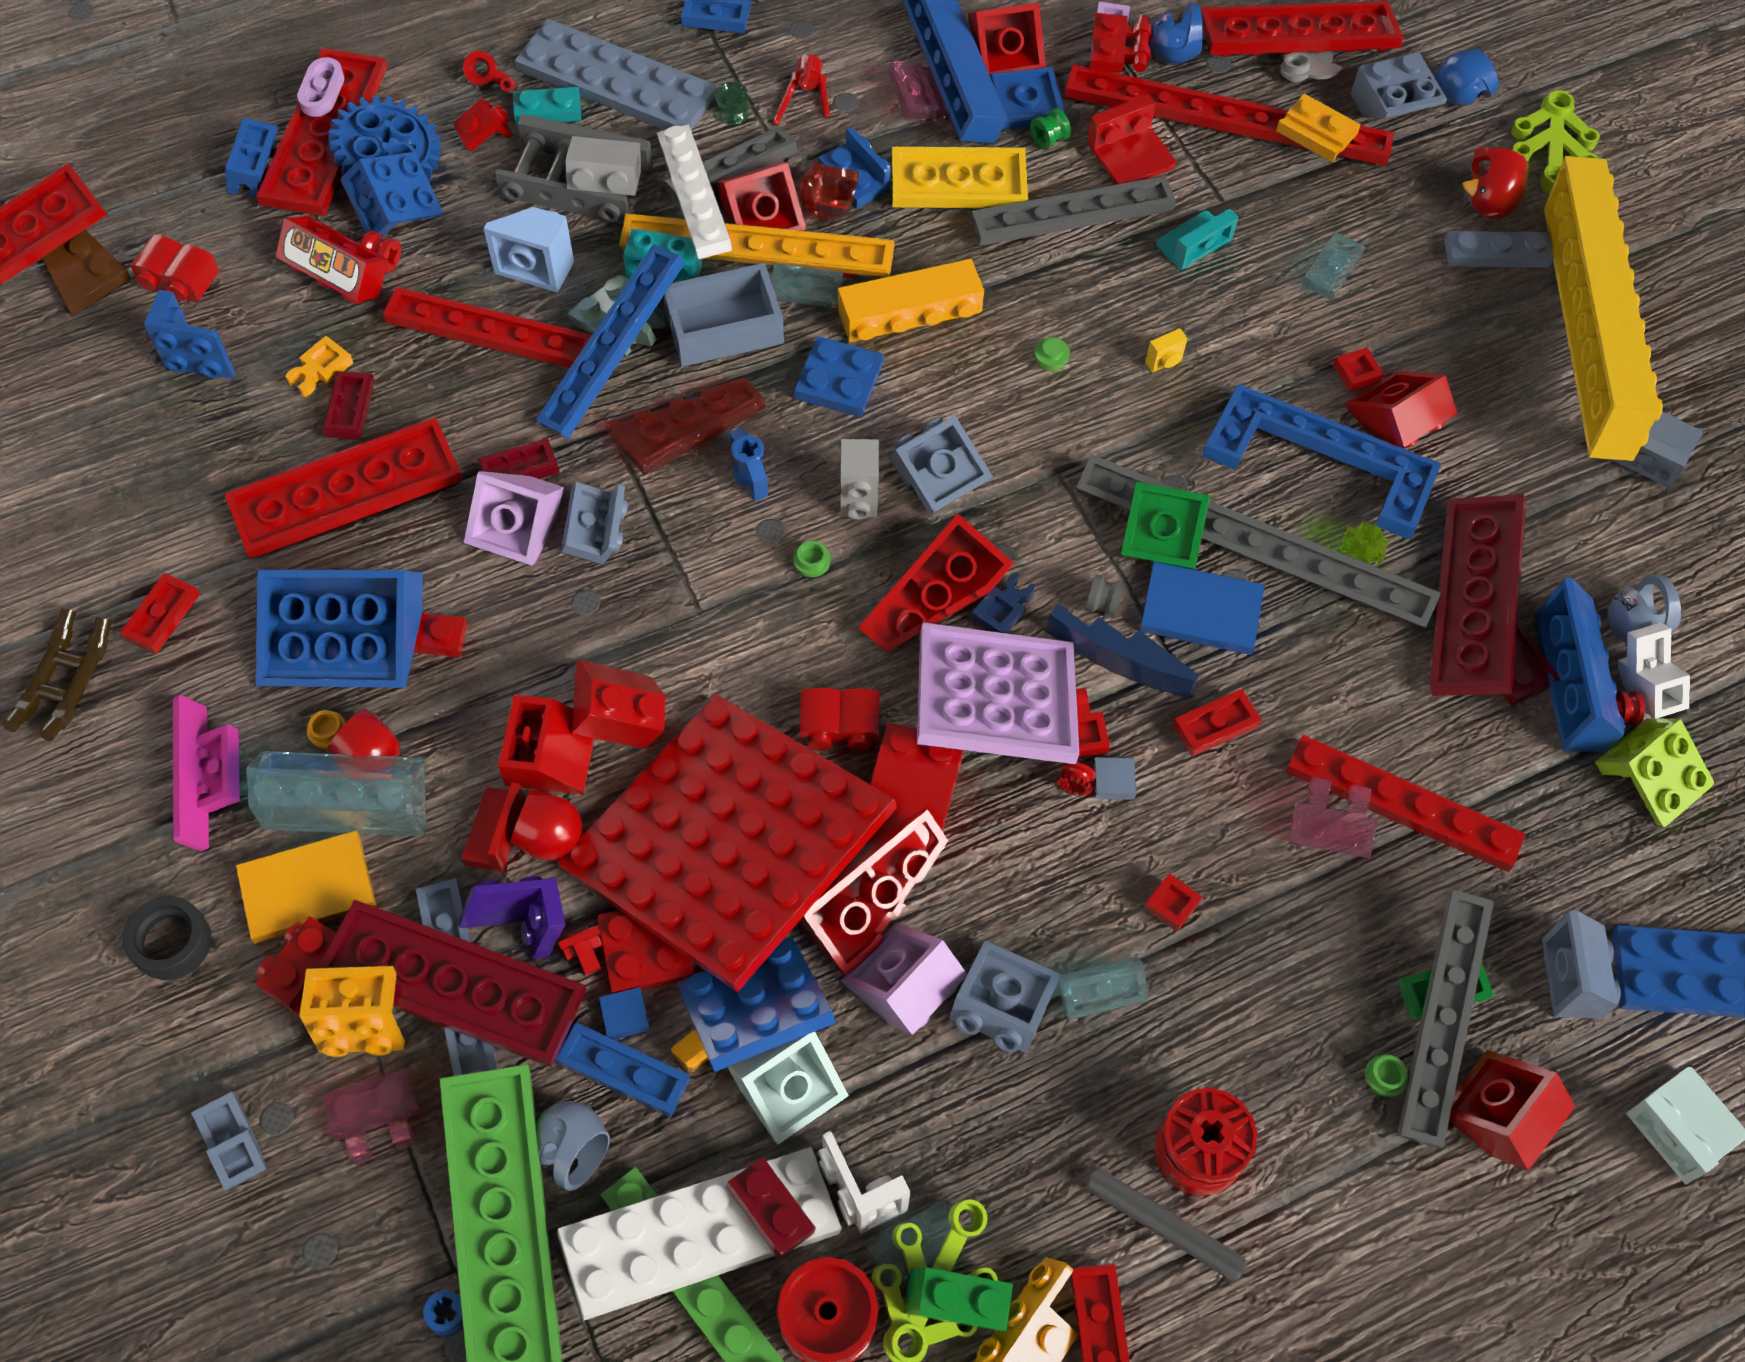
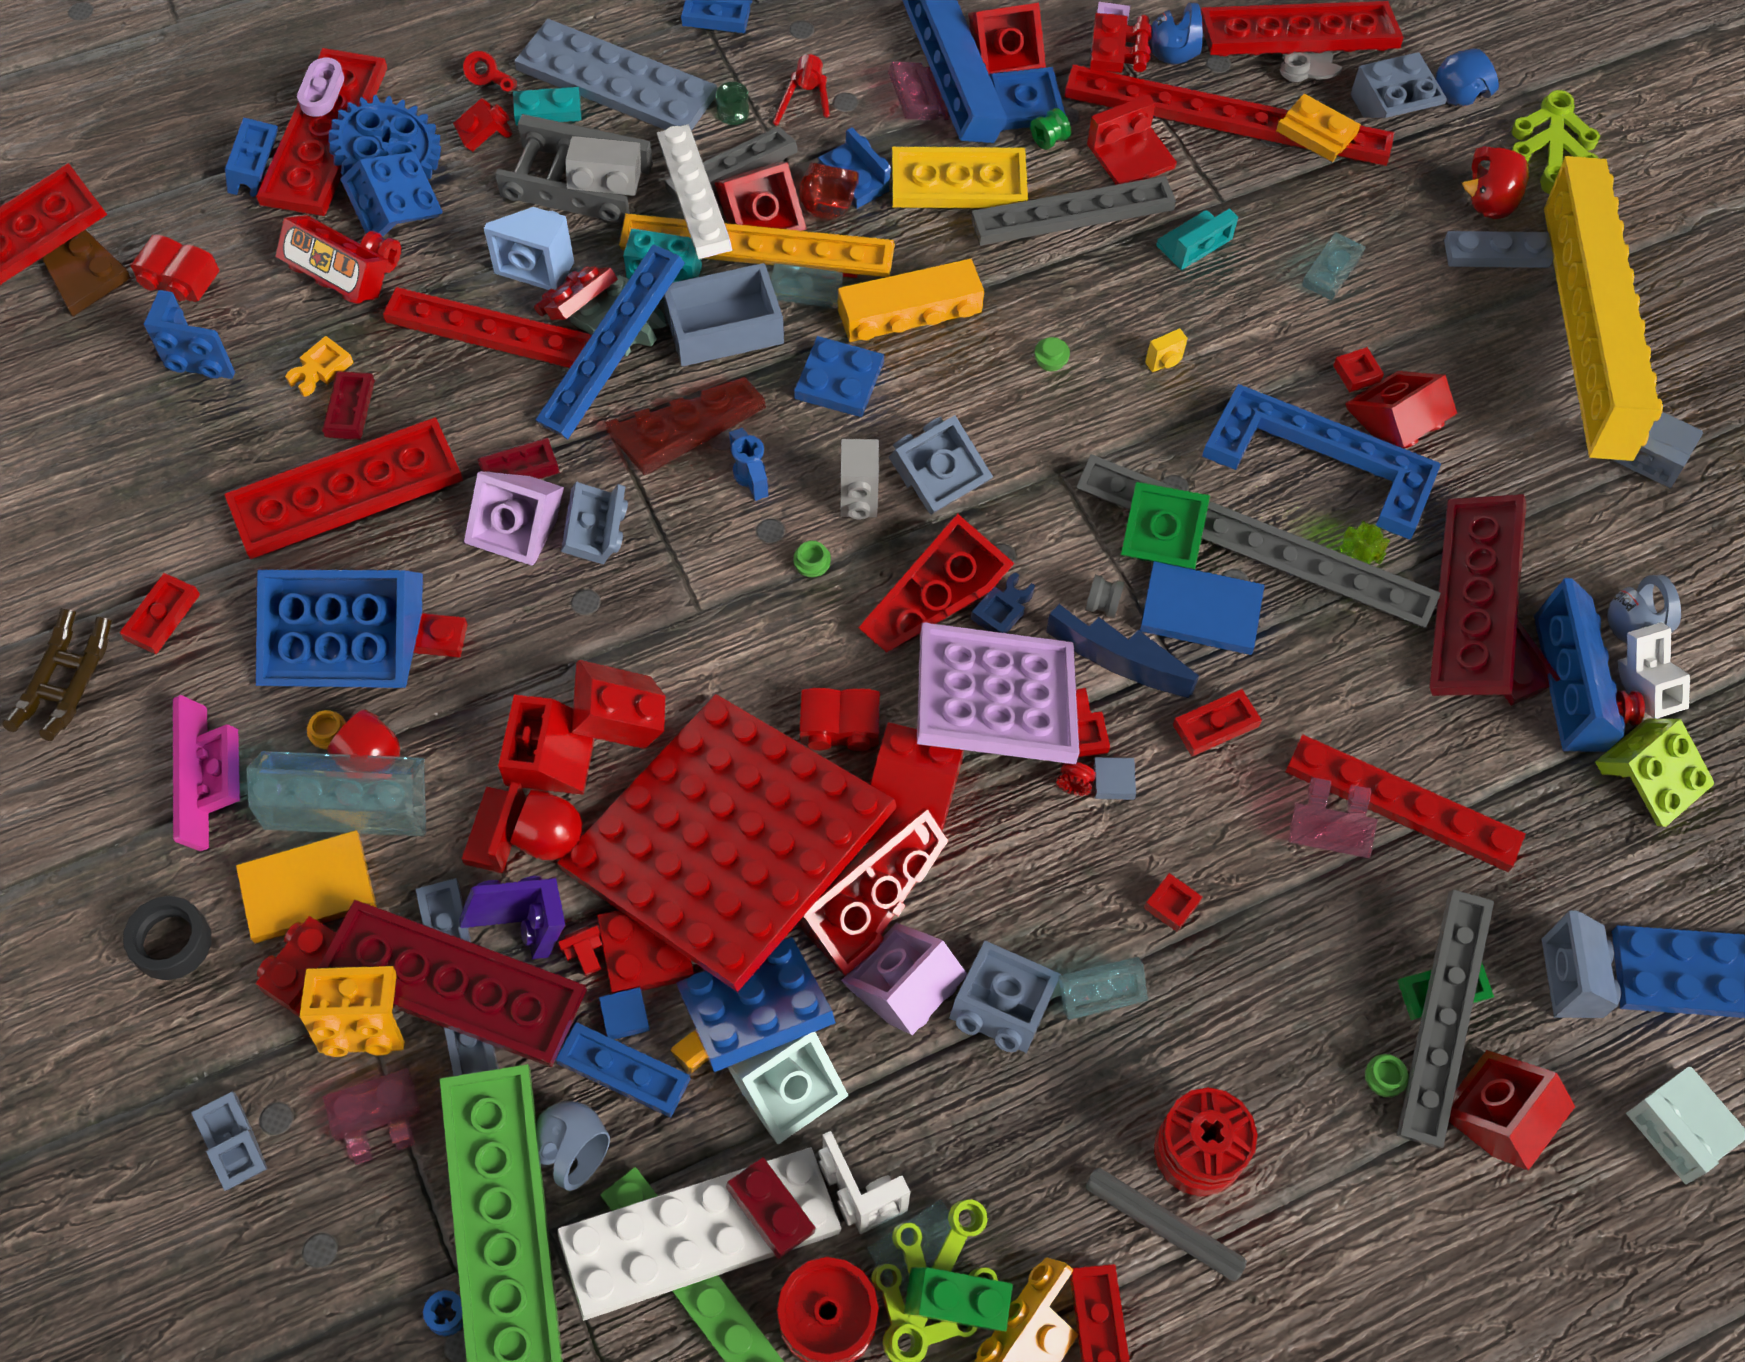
(575, 292): none -> red plate

